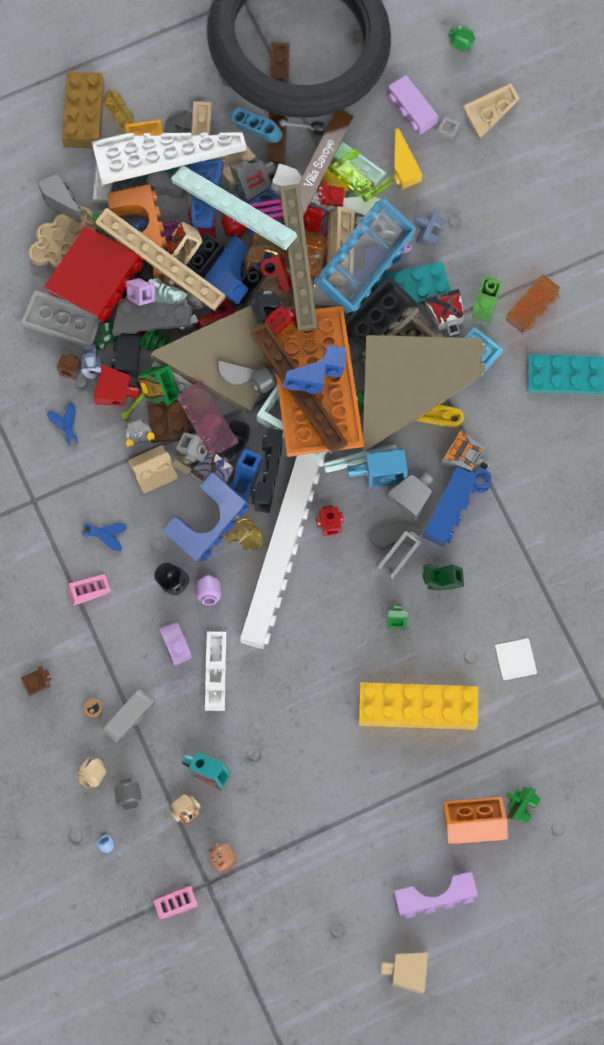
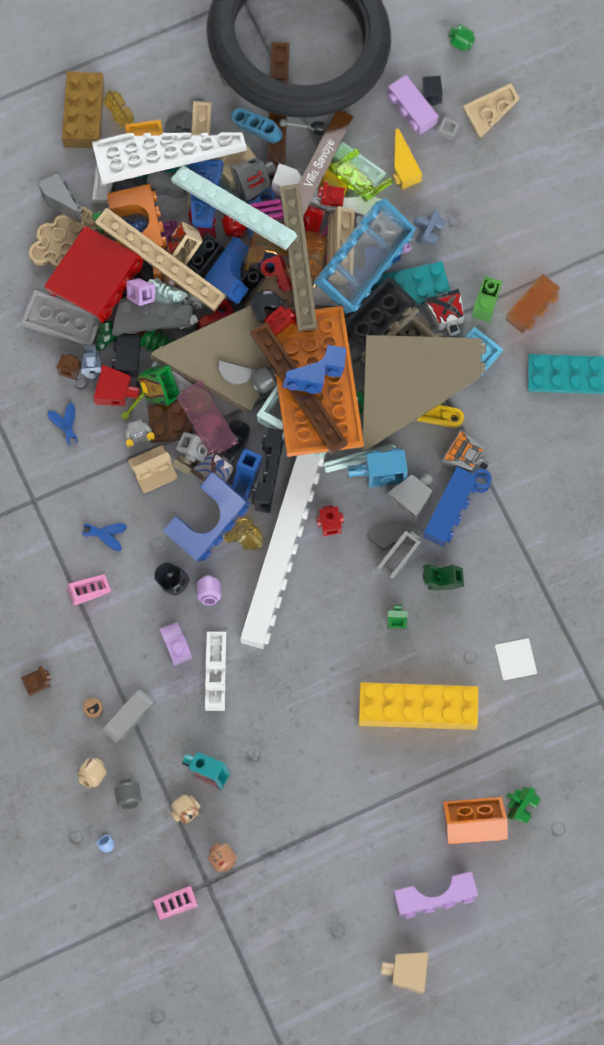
(432, 89): none -> black brick

